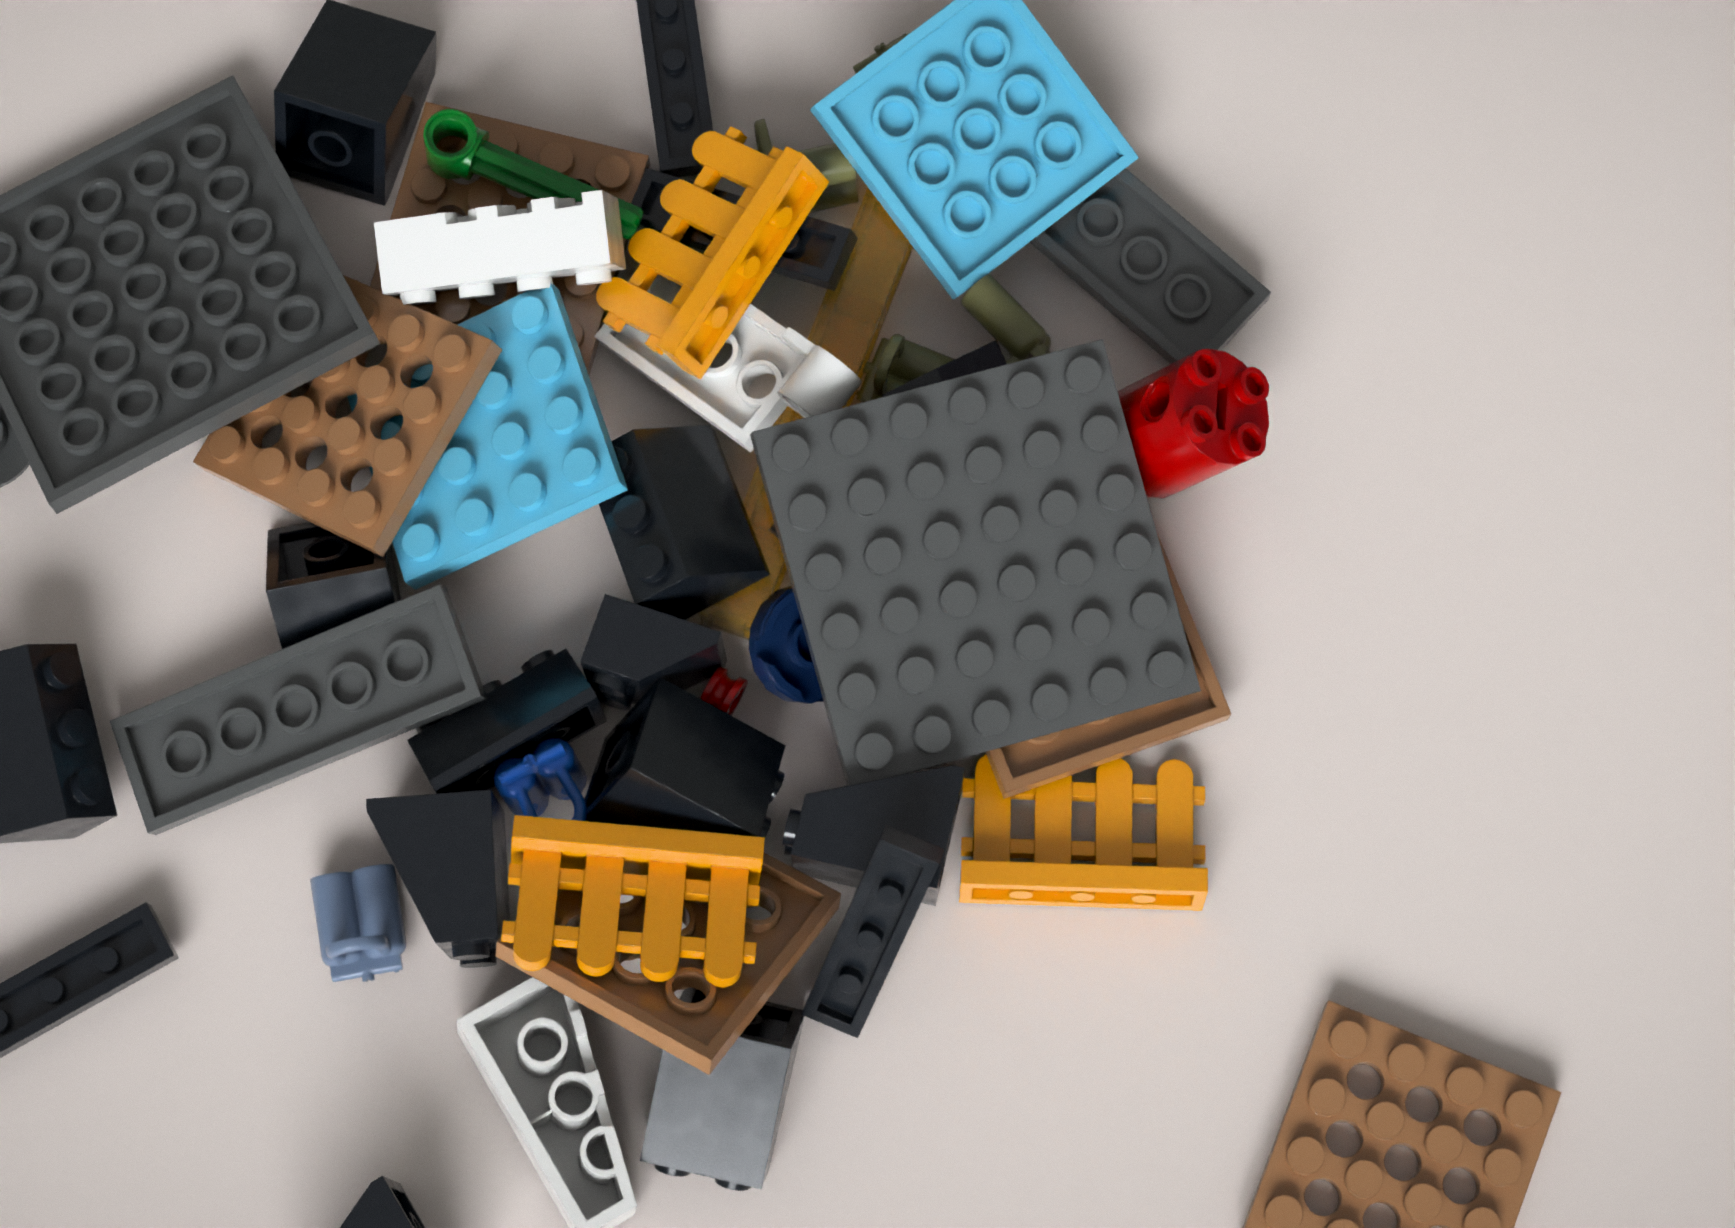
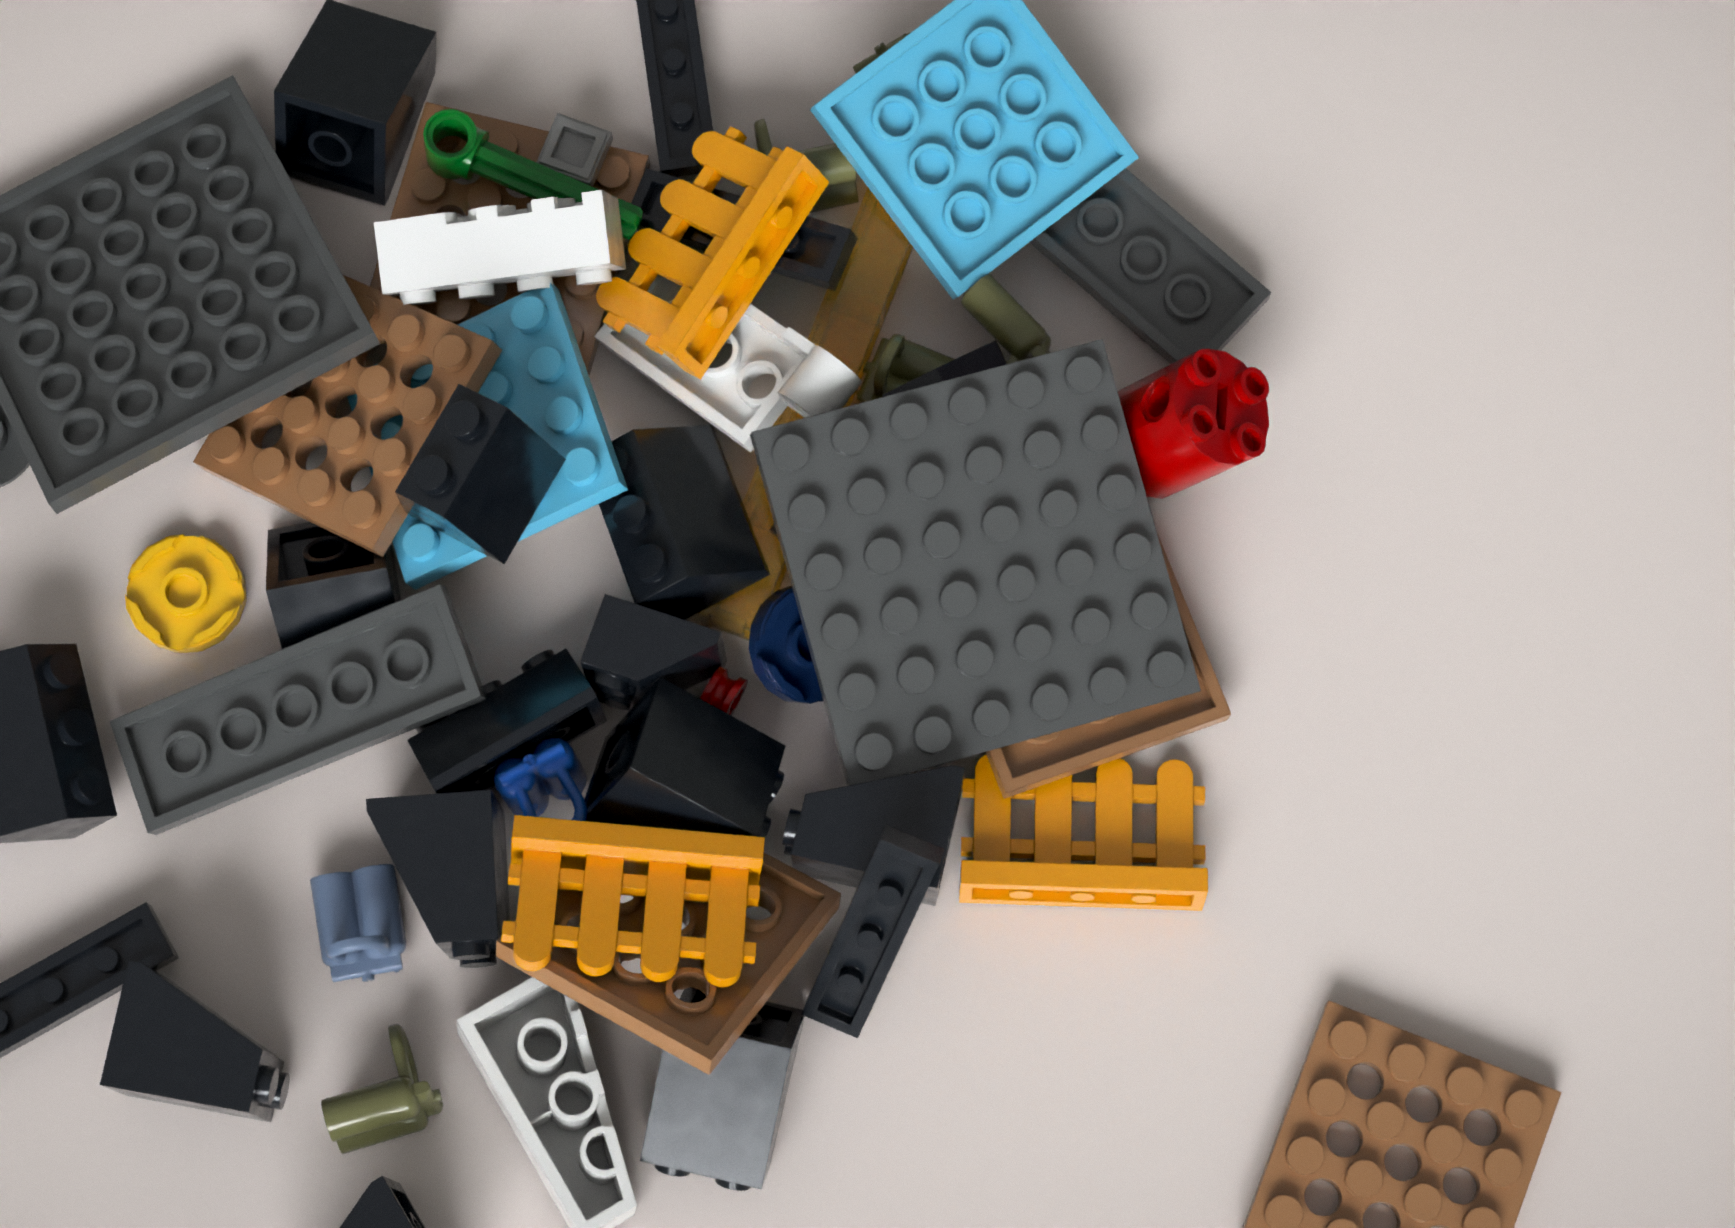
(185, 593): none -> yellow tile
(186, 1054): none -> black slope
(384, 1108): none -> olive piece
(479, 474): none -> black slope
(575, 149): none -> light grey tile

